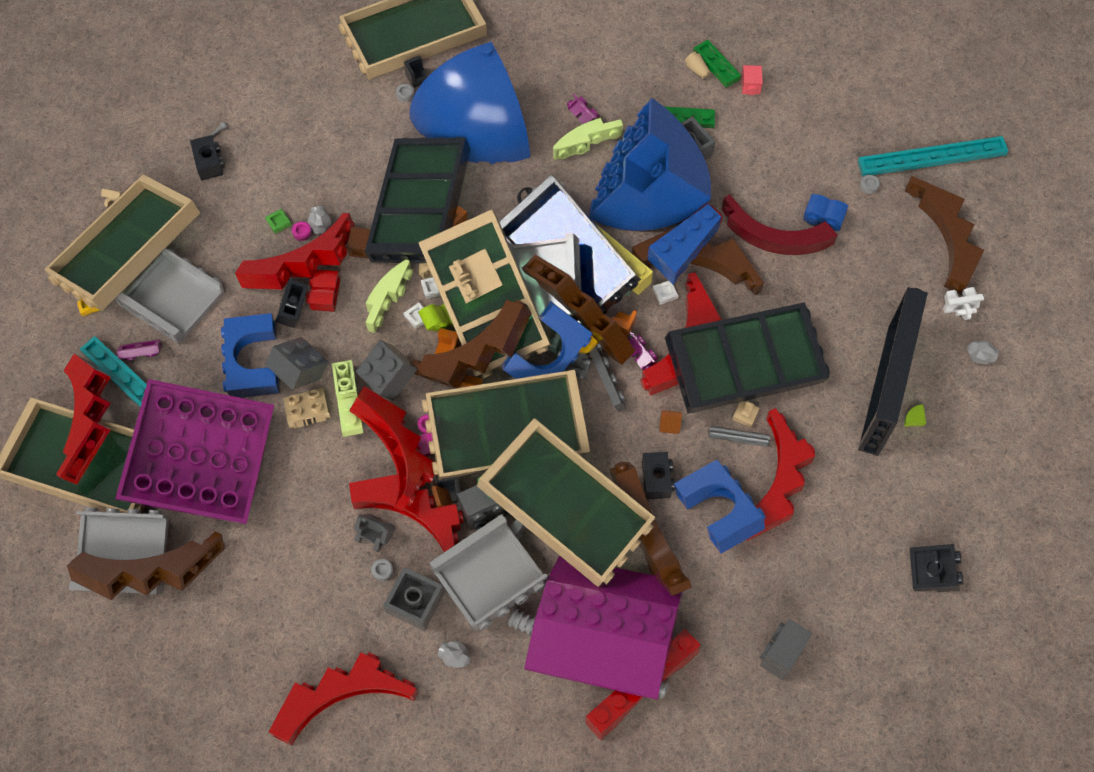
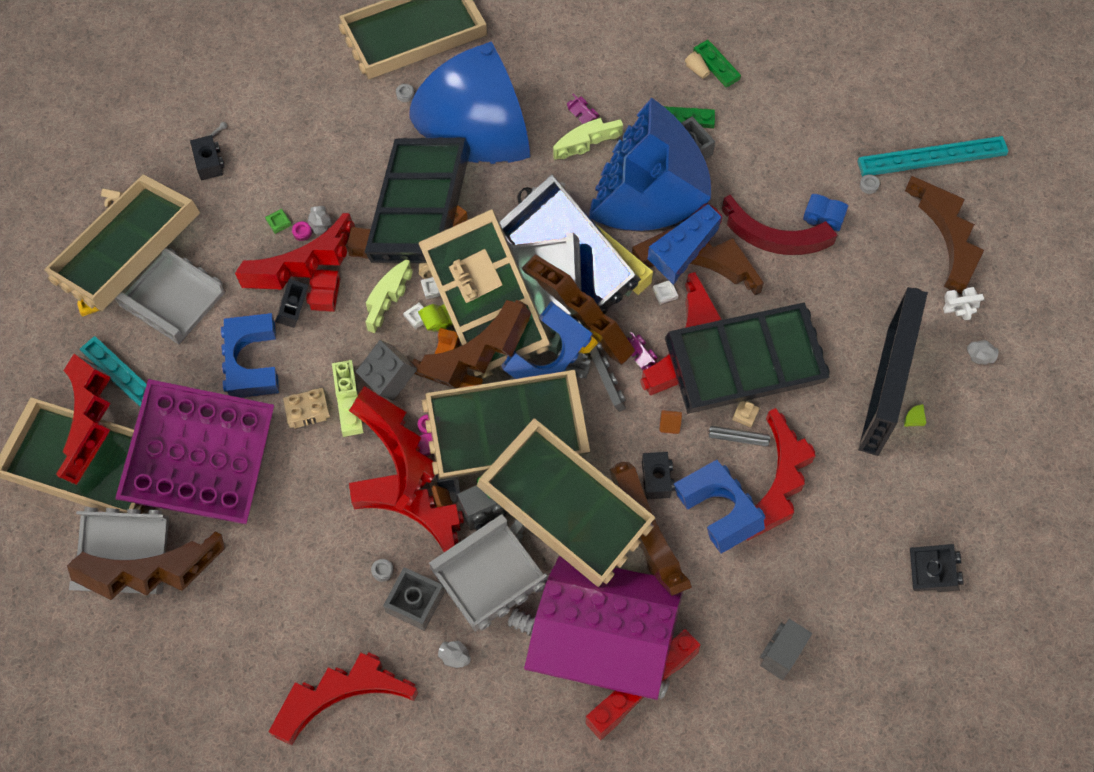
(146, 348): magenta plate -> none
(296, 363): dark grey brick -> none
(373, 530): dark grey piece -> none
(414, 71): black panel -> none
(626, 321): orange panel -> none
(751, 79): coral brick -> none

